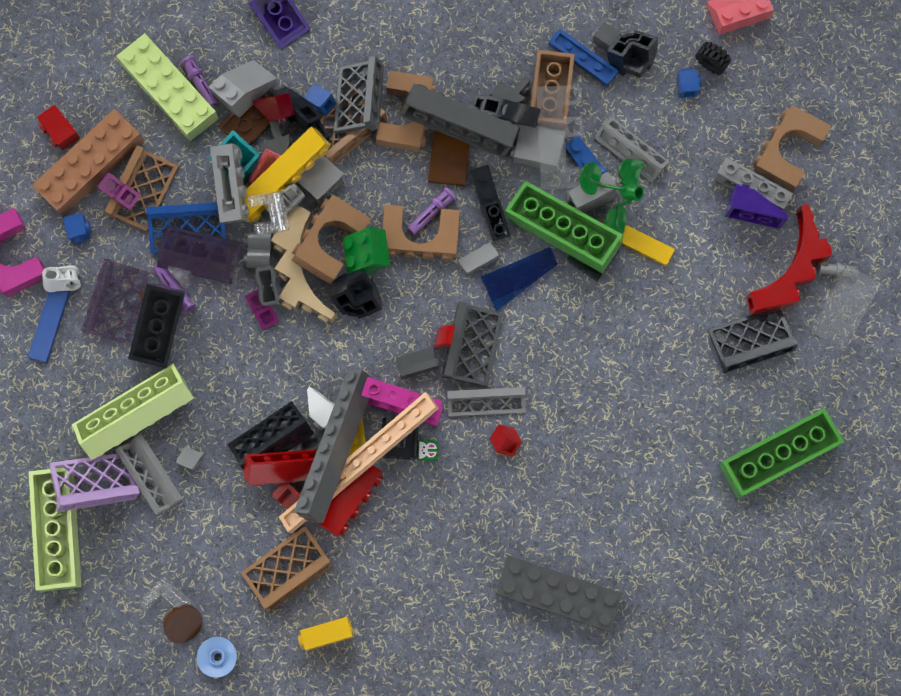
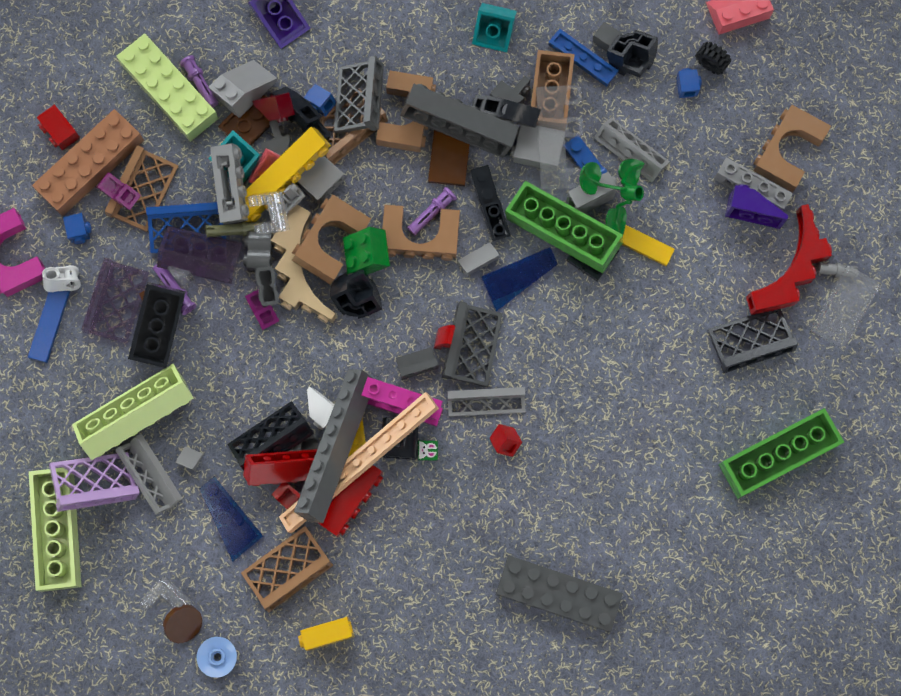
(229, 229): none -> olive pin
(231, 521): none -> clear blue wing
(494, 27): none -> teal slope

